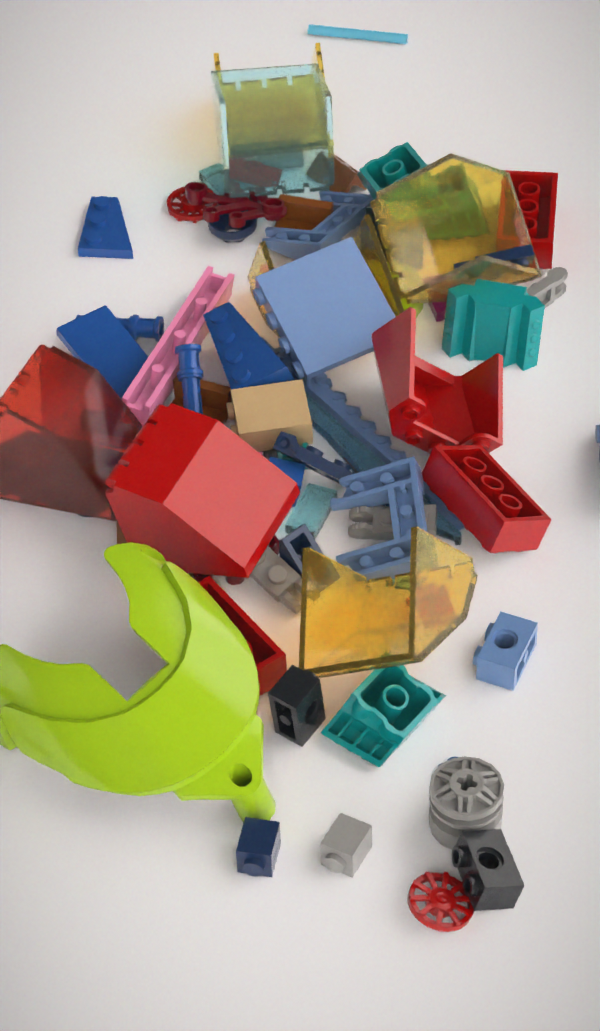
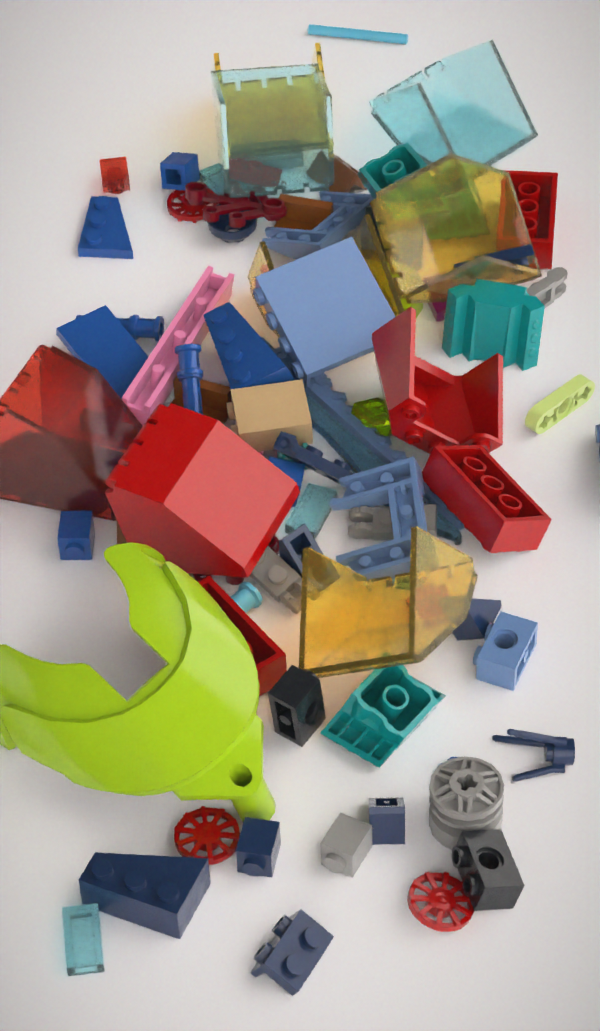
(76, 535): none -> blue brick
(83, 939): none -> clear light blue tile
(114, 175): none -> clear red bracket
(146, 889): none -> dark blue wedge
(179, 170): none -> blue brick
(207, 835): none -> red wheel
(247, 597): none -> medium azure bush
(292, 951): none -> dark blue bracket
(373, 415): none -> clear neon green bracket
(387, 820): none -> dark blue slope
(459, 109): none -> clear light blue windscreen
(479, 616): none -> dark blue slope
(557, 750): none -> dark blue plant
(559, 404): none -> yellowish green beam

